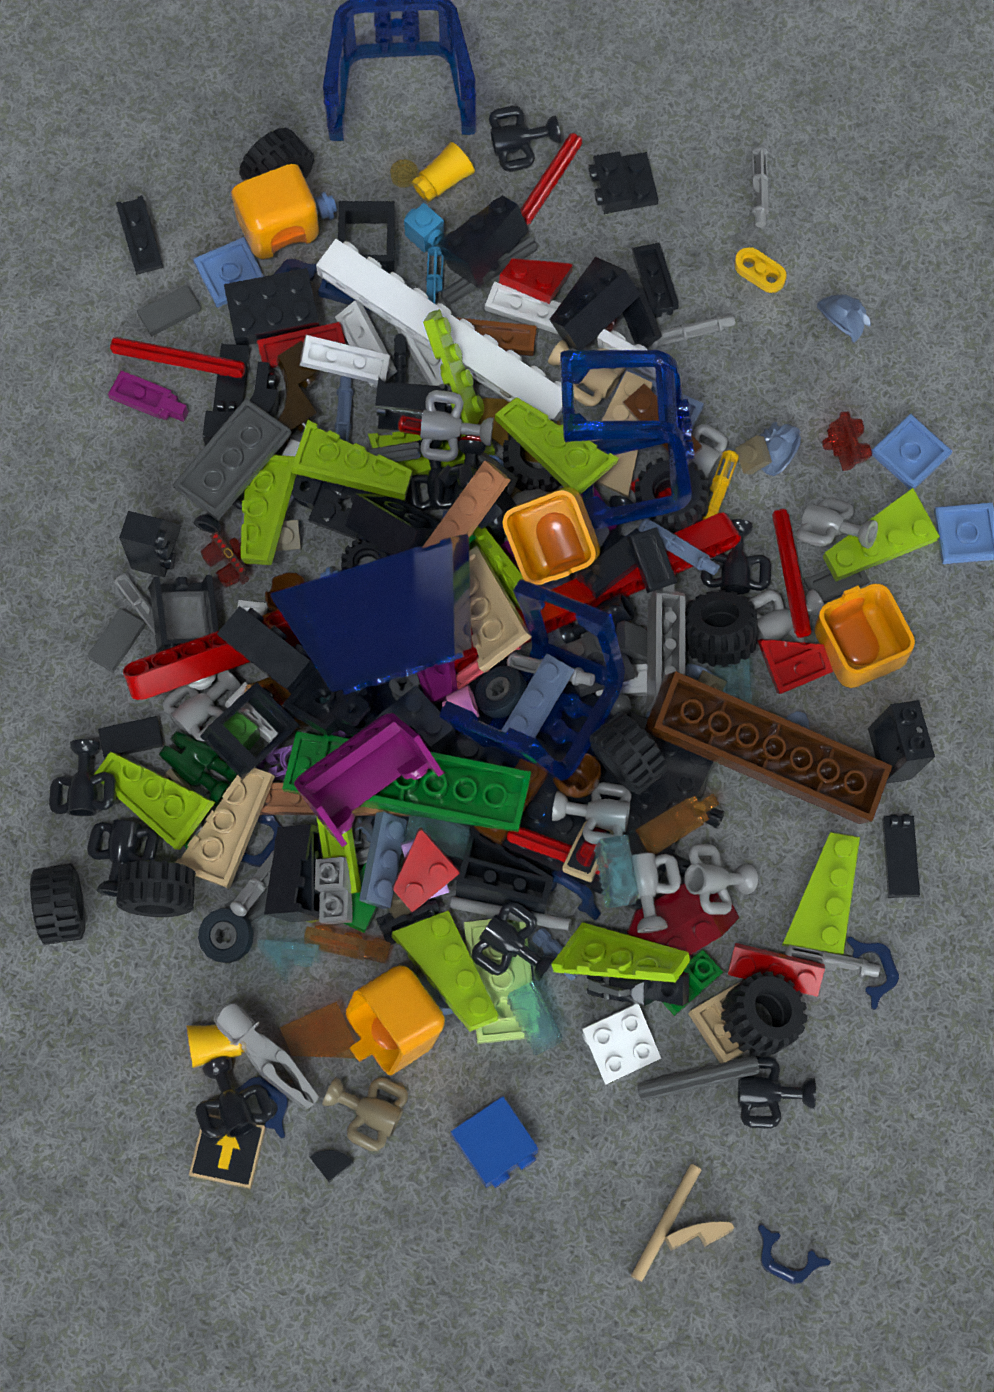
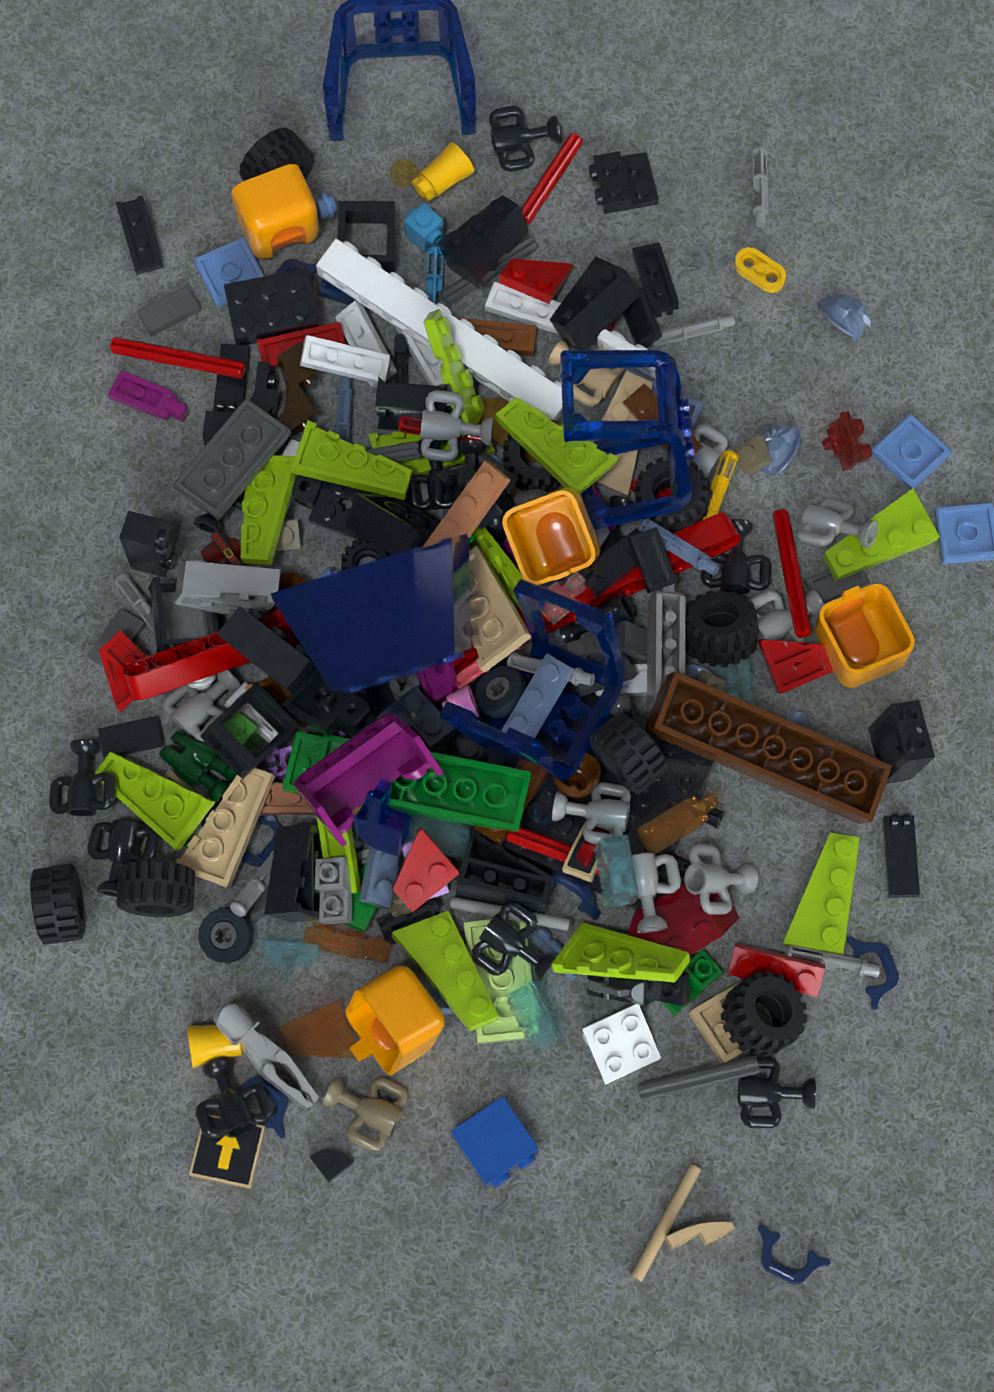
(114, 657): none -> red wing
(226, 587): none -> light grey wedge
(381, 826): none -> clear blue brick
(571, 589): none -> clear plate

